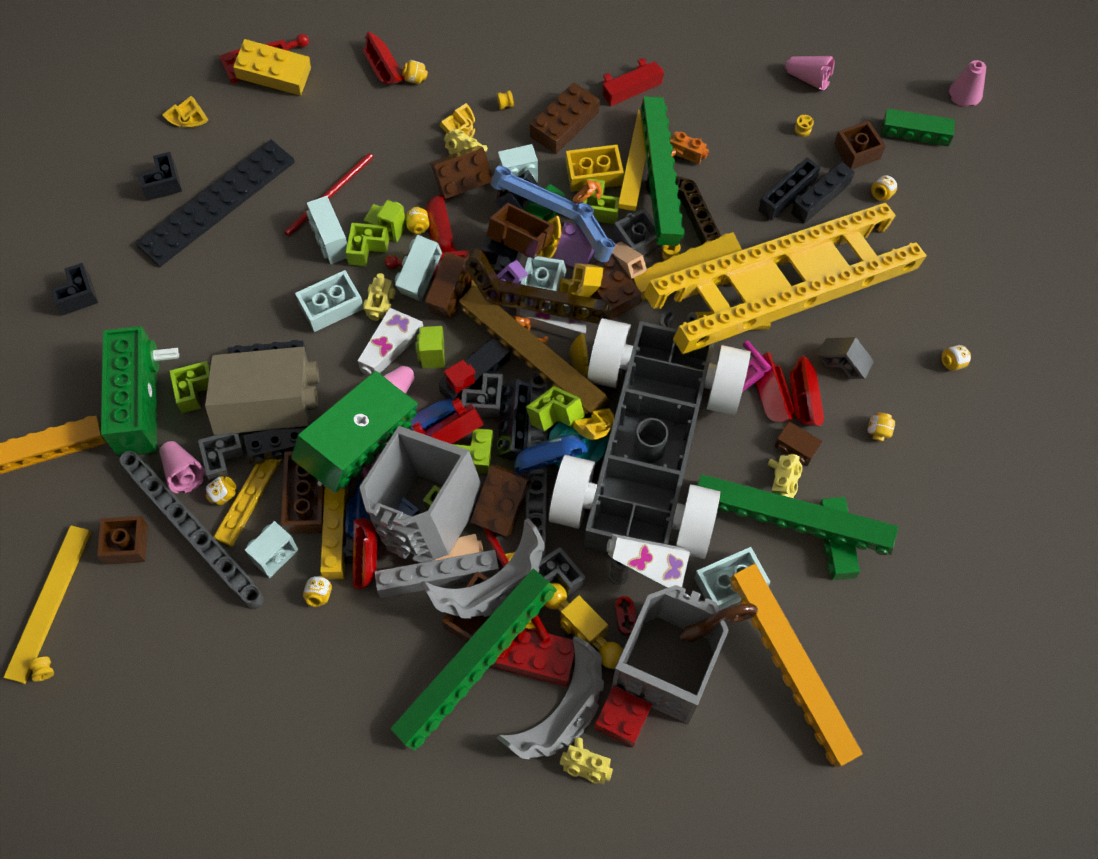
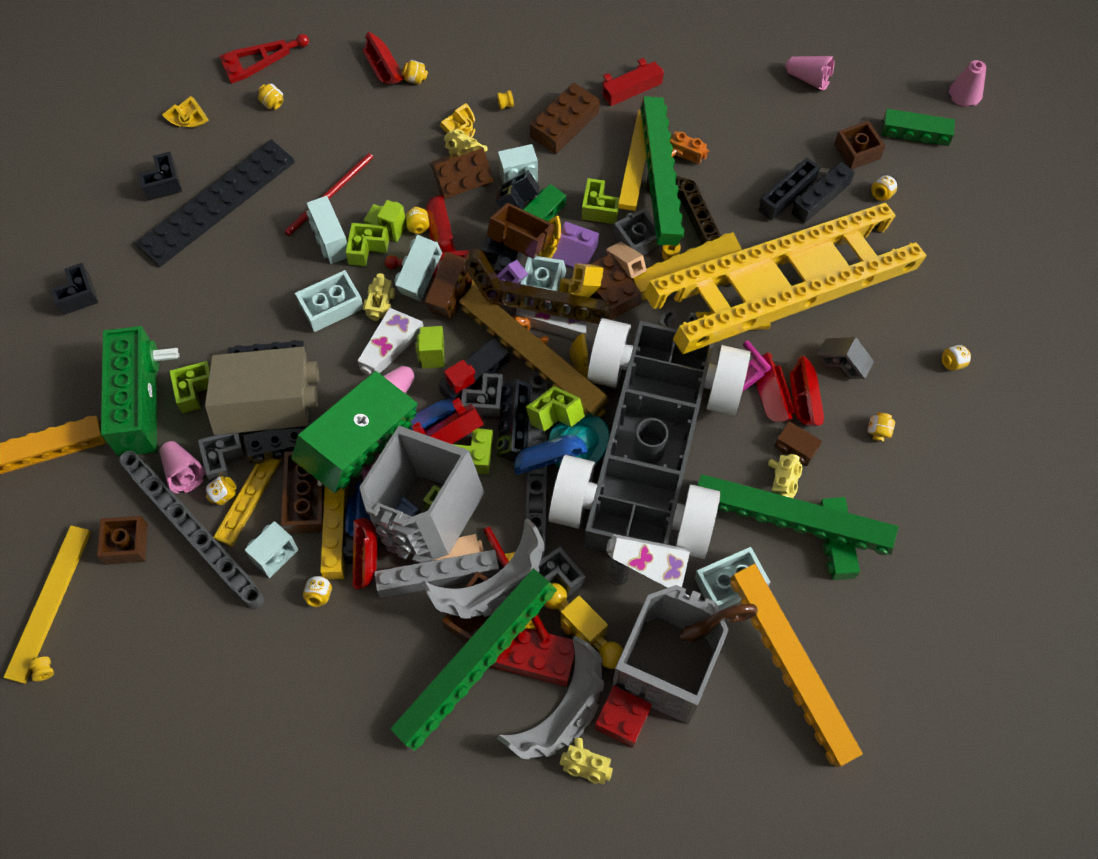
(270, 96): none -> yellow head
(272, 67): yellow brick -> none
(501, 500): reddish brown brick -> none
(580, 213): medium blue piece -> none
(588, 189): orange piece -> none
(594, 163): yellow brick -> none
(596, 426): yellow brick -> none
(620, 616): red beam -> none
(803, 125): yellow wheel -> none

